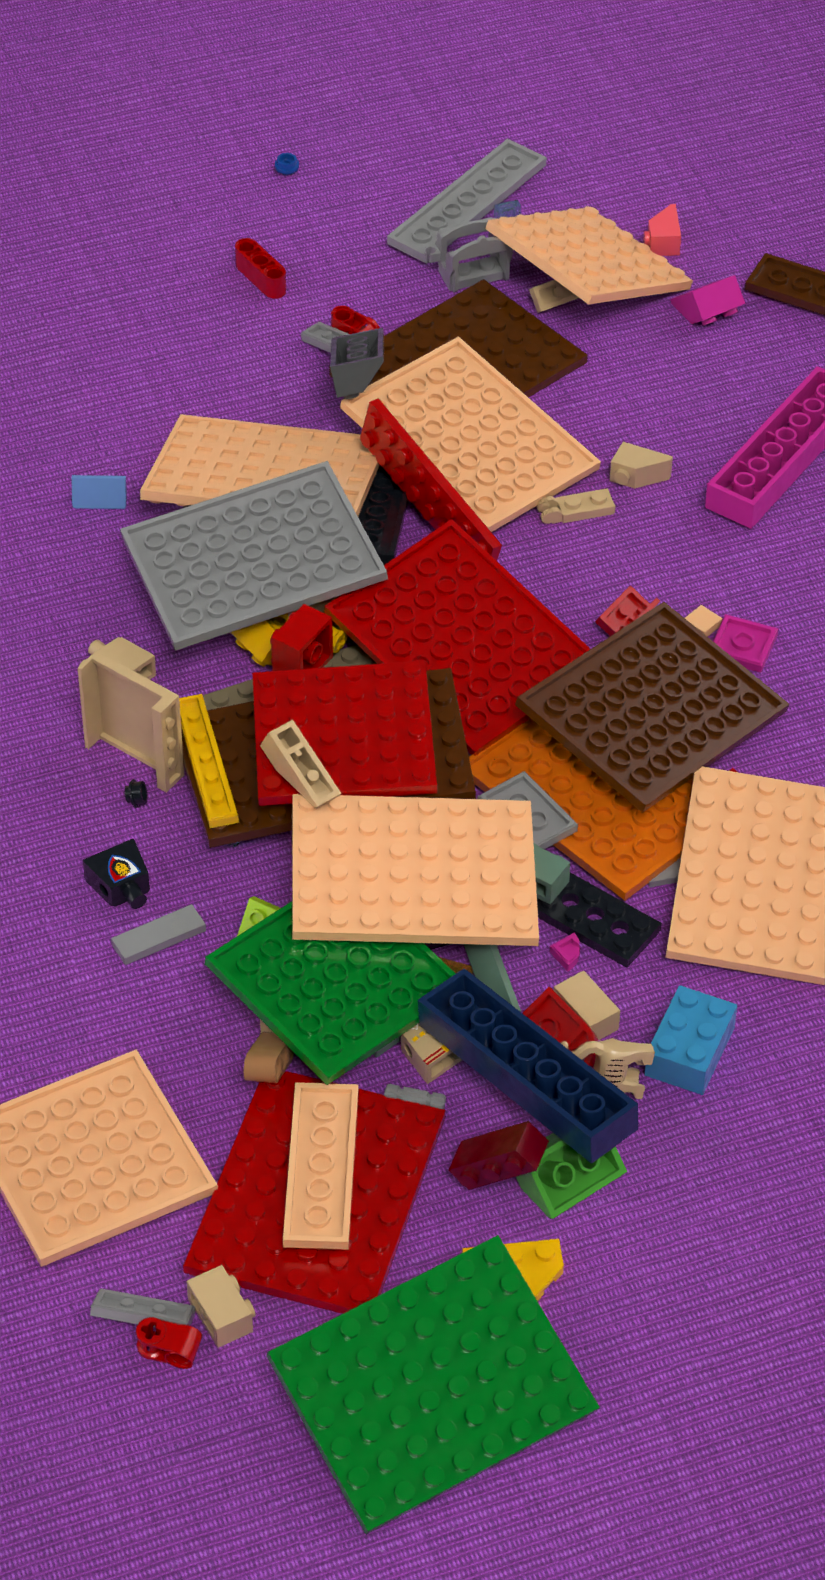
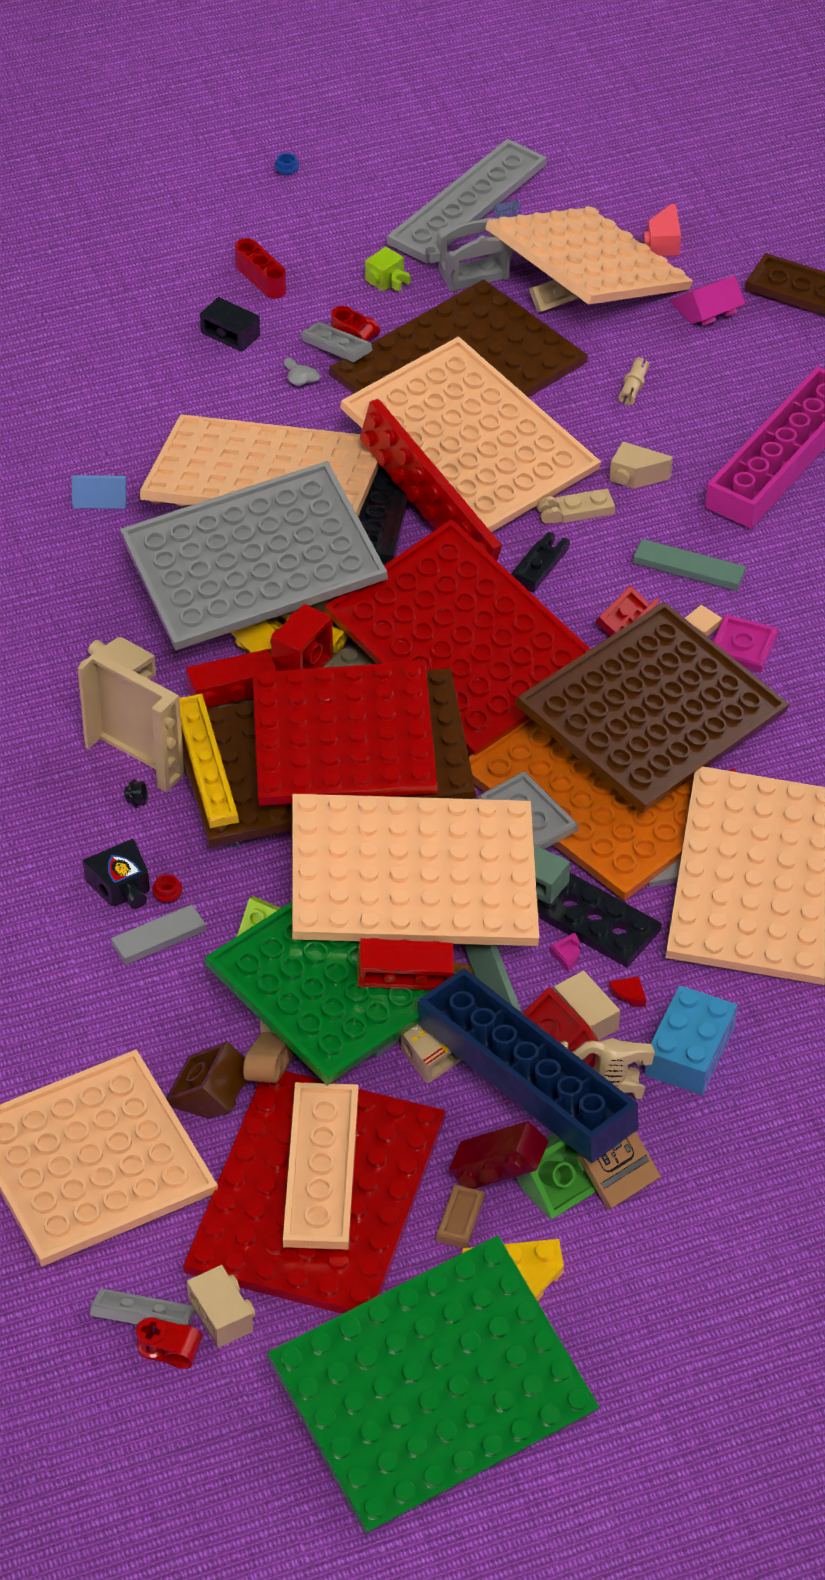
(167, 888): none -> red plate
(209, 1082): none -> reddish brown slope
(227, 678): none -> red brick
(230, 324): none -> black brick
(299, 764): tan slope -> none
(300, 374): none -> light grey rock
(356, 361): dark grey slope -> none
(386, 270): none -> lime brick
(404, 963): none -> red brick
(416, 1095): light grey axle -> none
(460, 1216): none -> medium nougat tile
(540, 561): none -> black hinge
(621, 1171): none -> medium nougat tile
(629, 991): none -> red tile
(633, 381): none -> tan pin
(689, 564): none -> sand green tile

